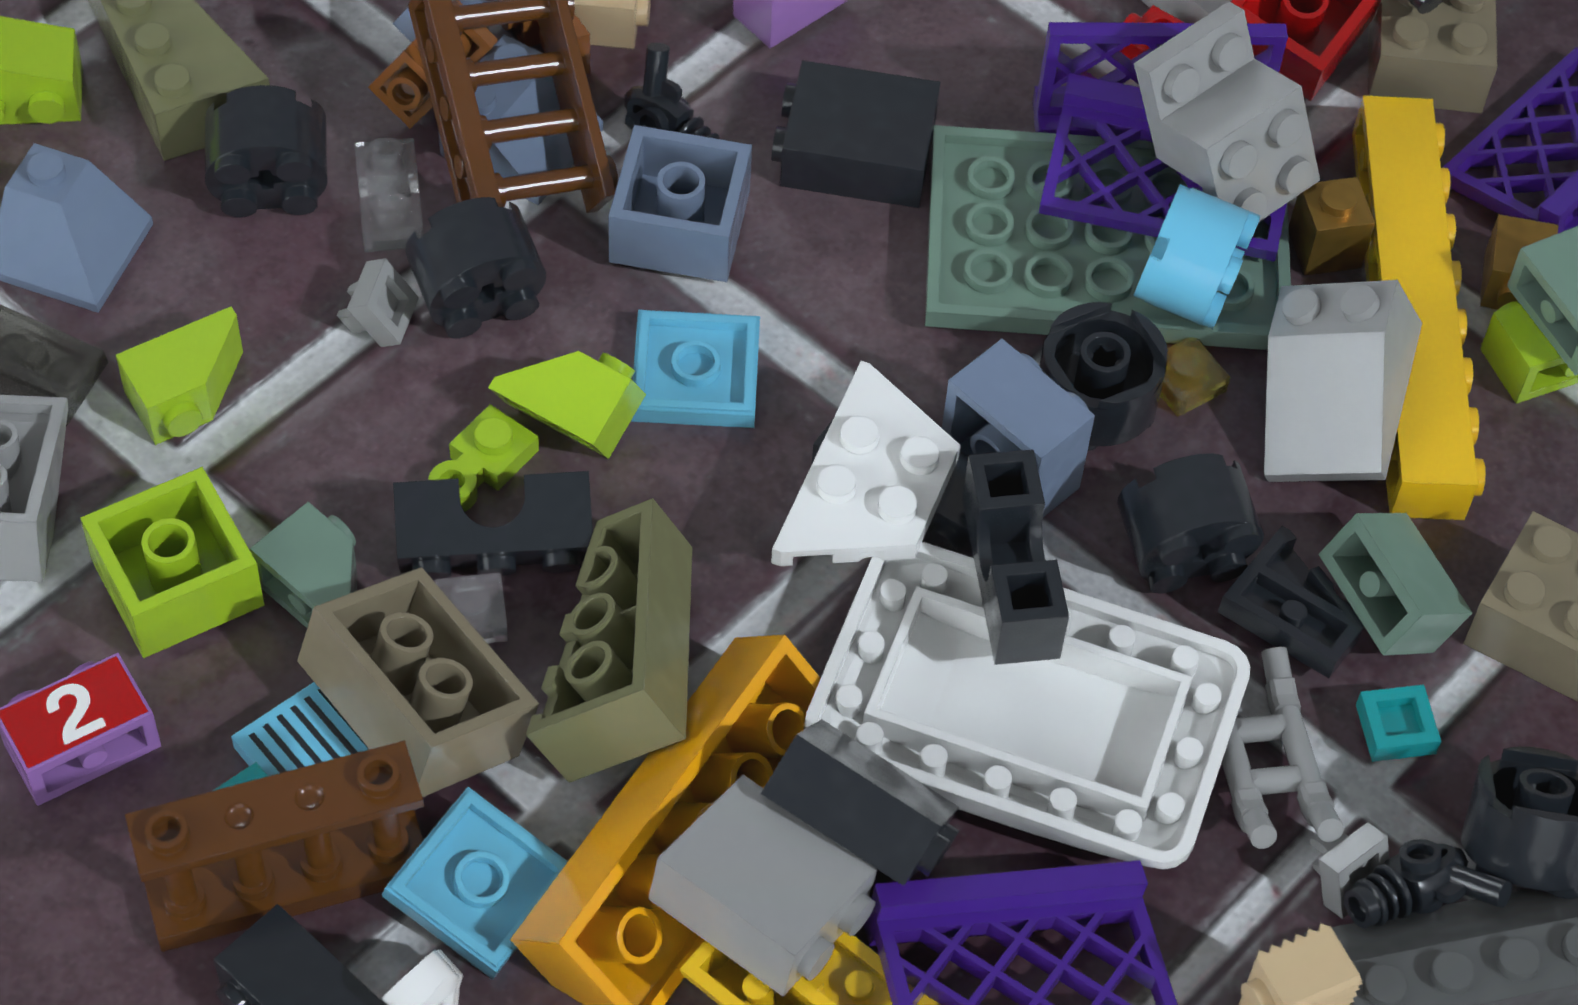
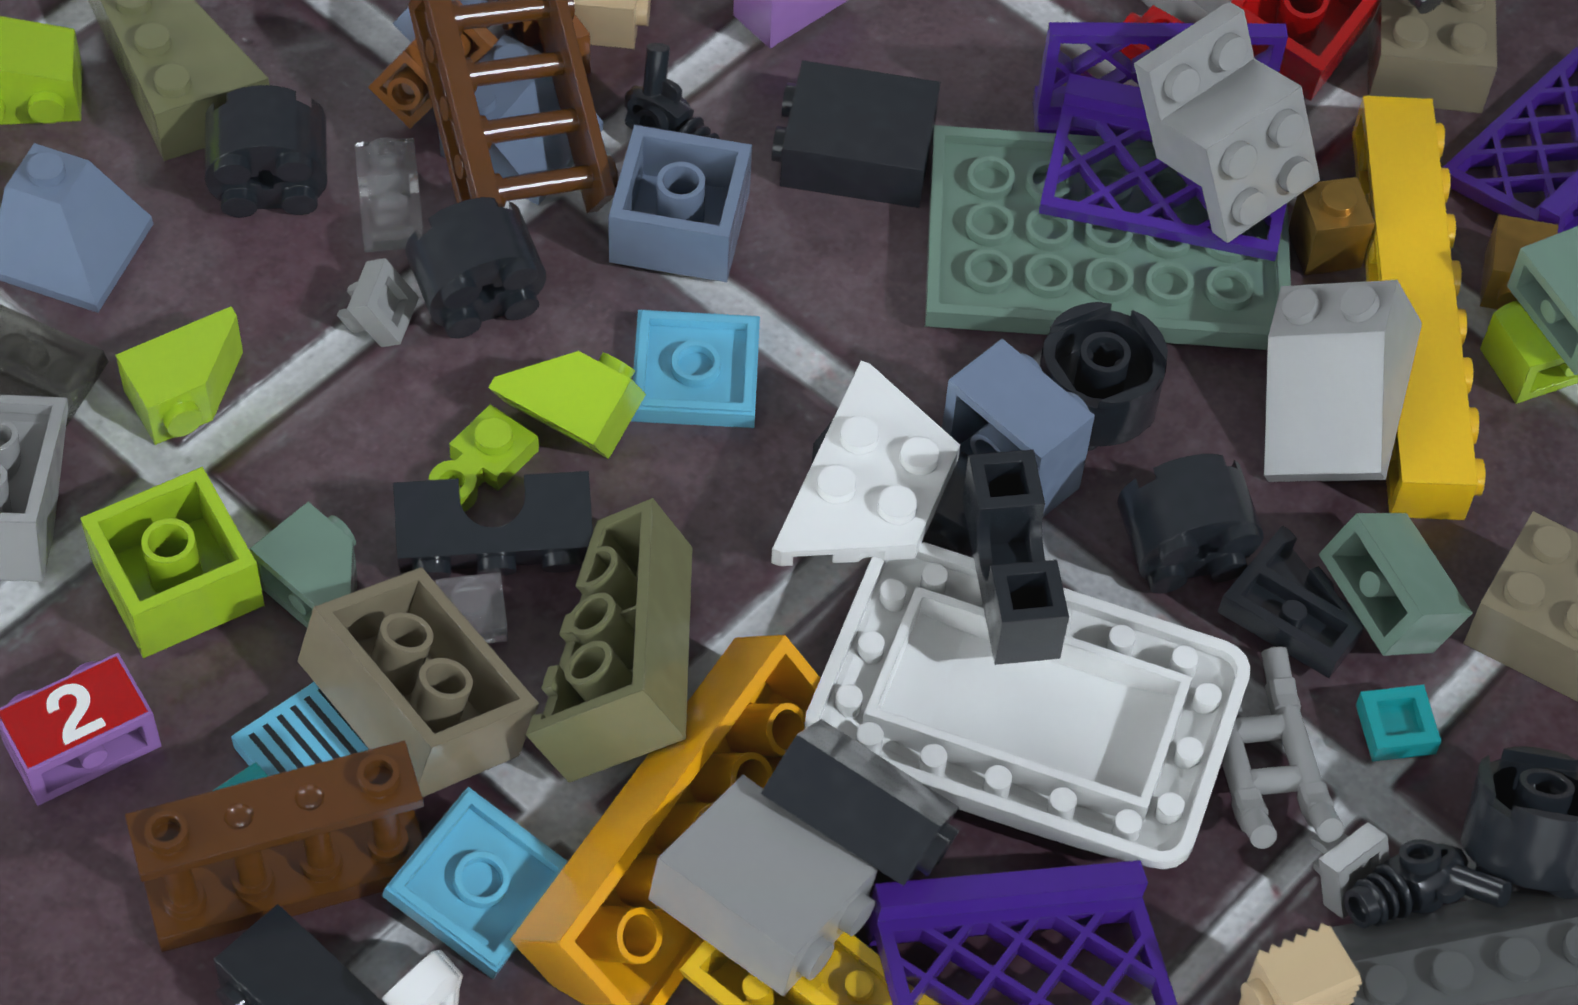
(1192, 377): clear yellow plate -> none
(1196, 256): medium azure brick -> none

